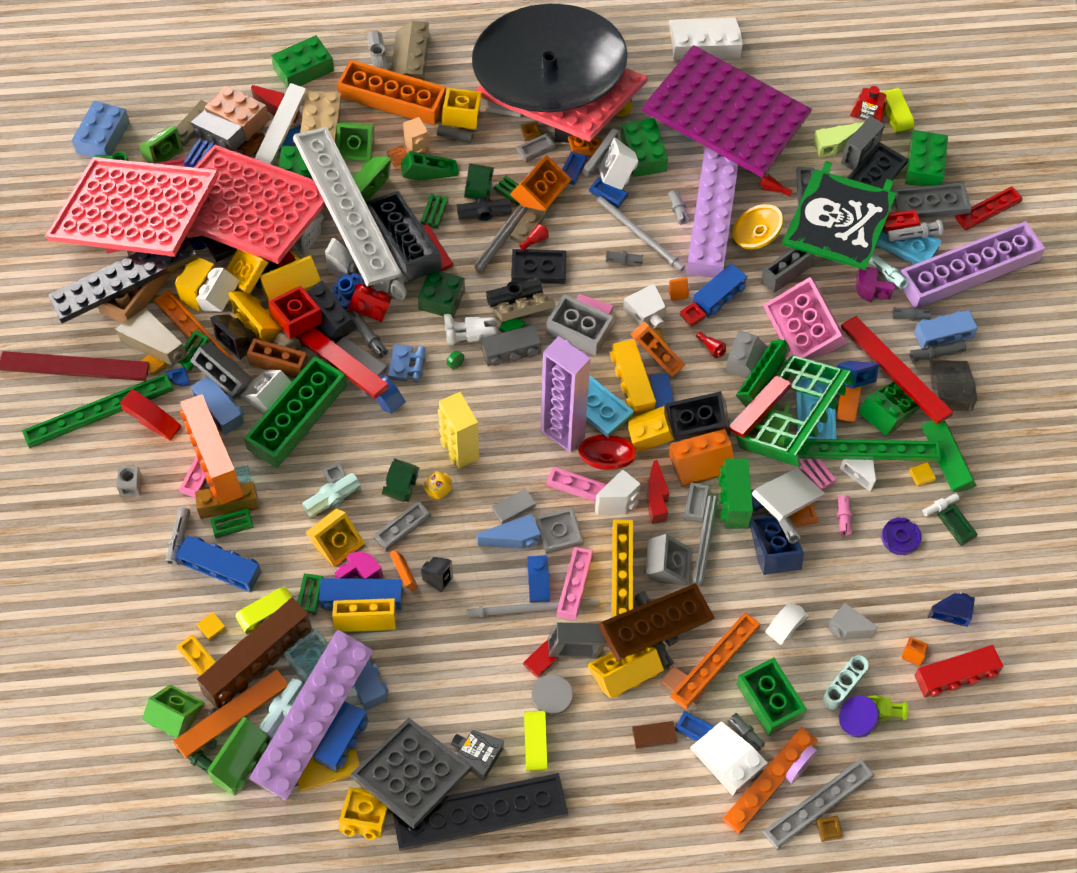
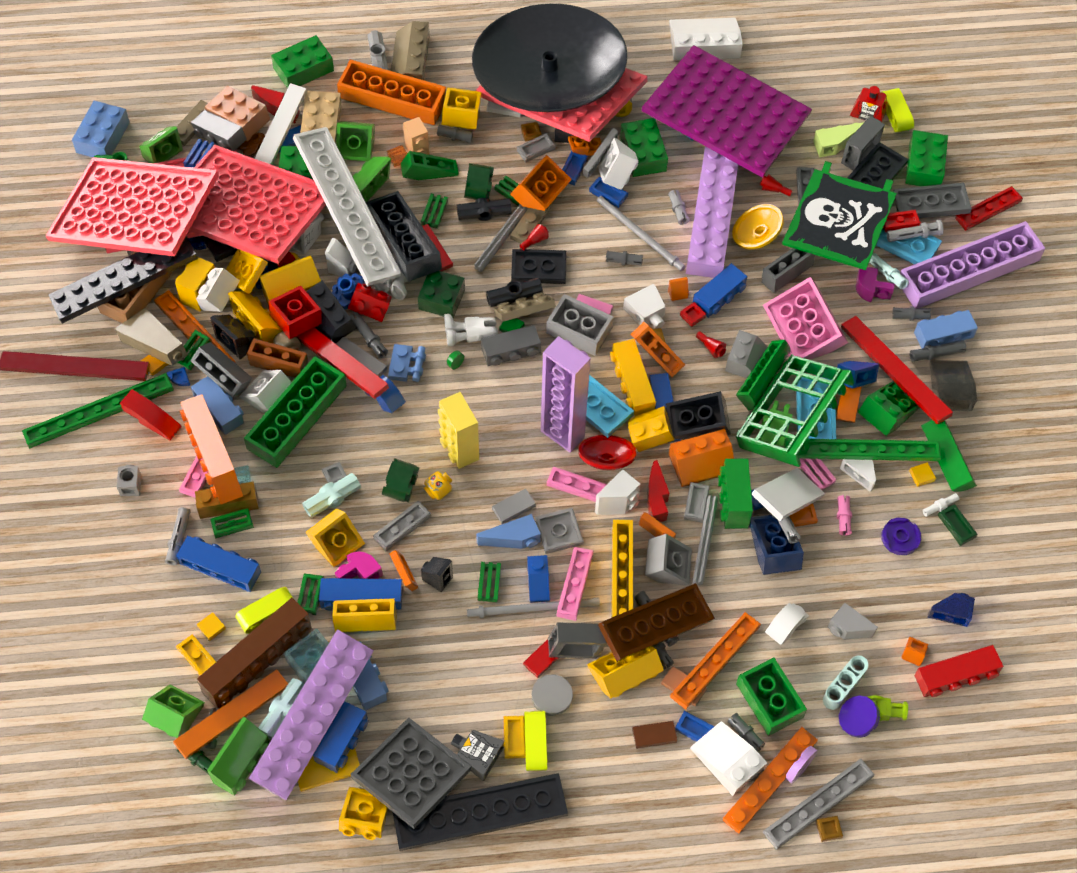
(490, 567): none -> green tile
(514, 737): none -> yellow tile
(654, 526): none -> orange tile
(760, 406): tile -> none

